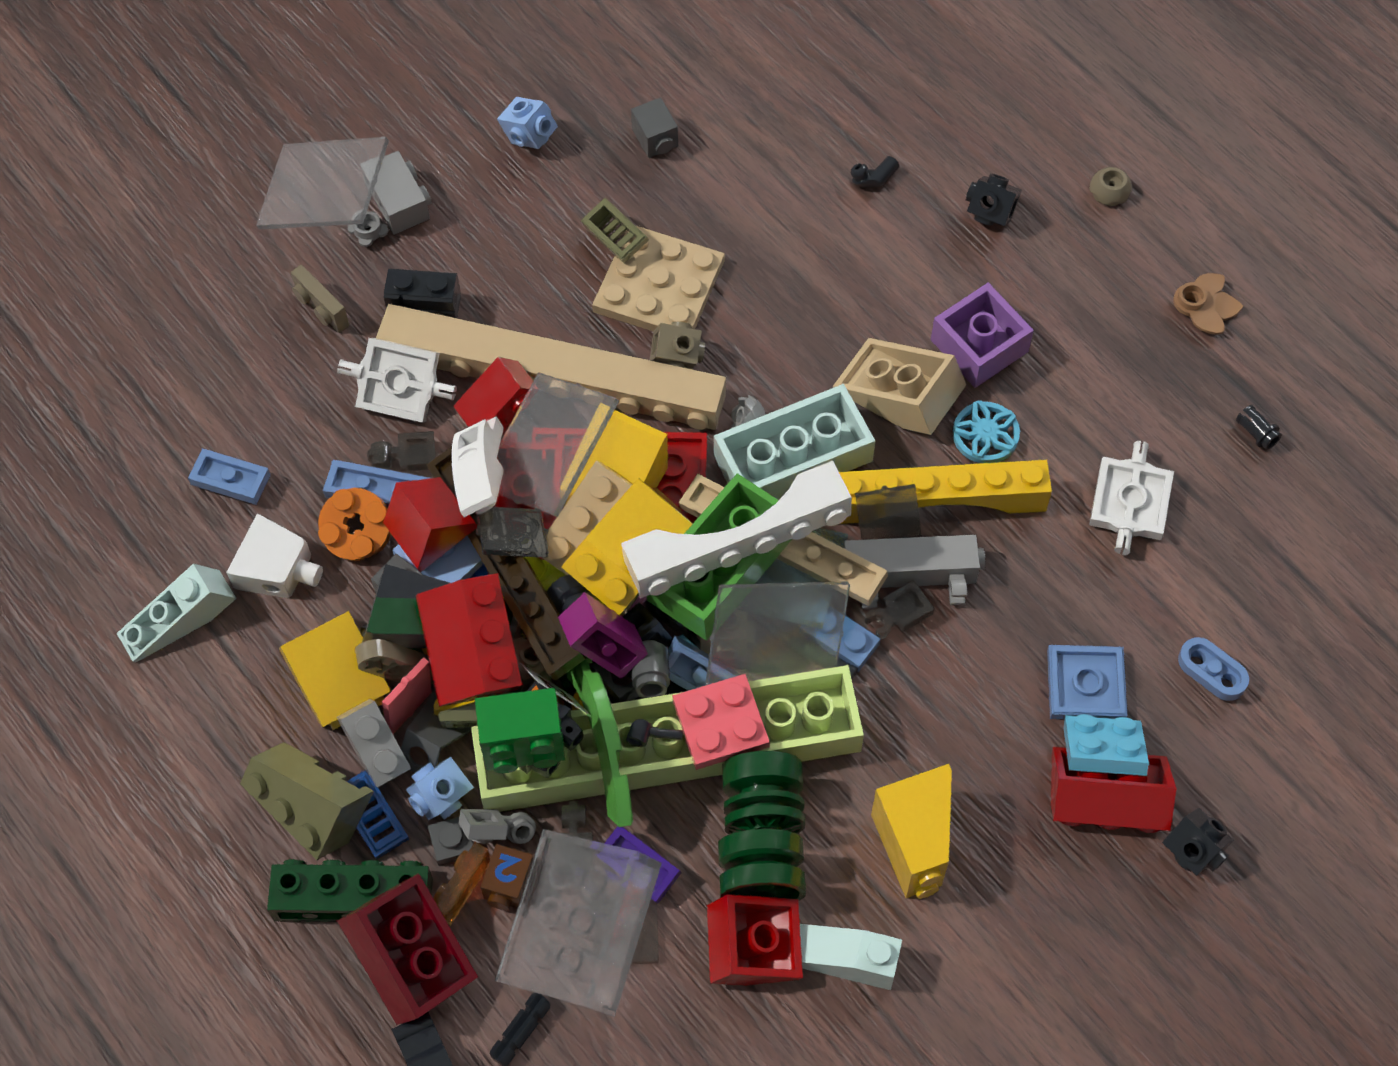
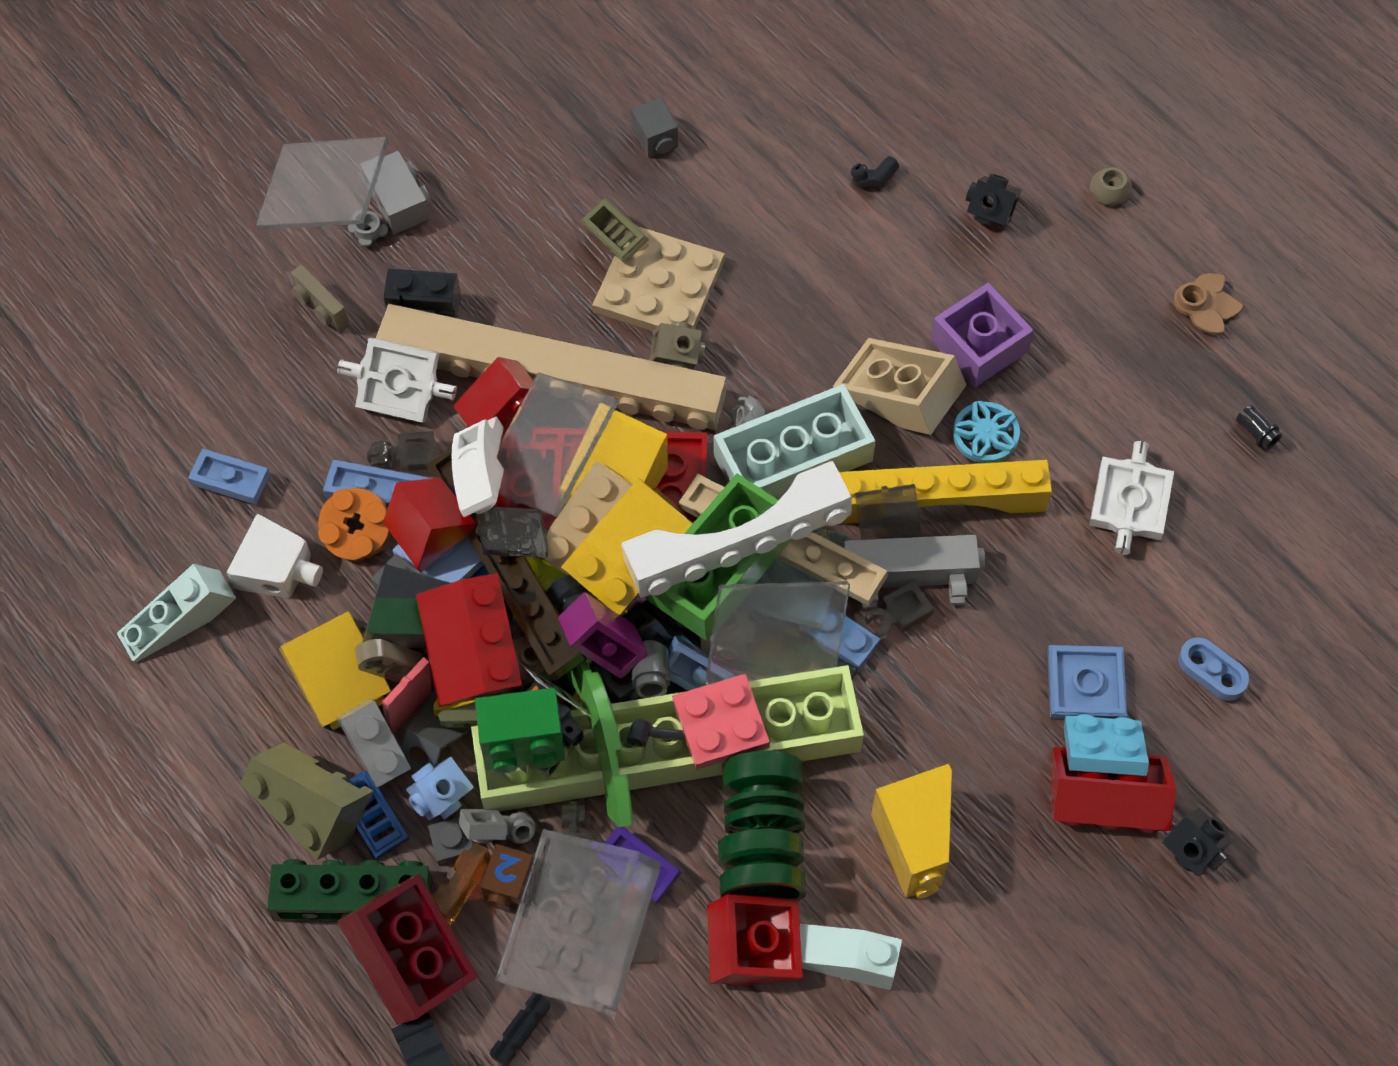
(527, 122): light blue brick -> none

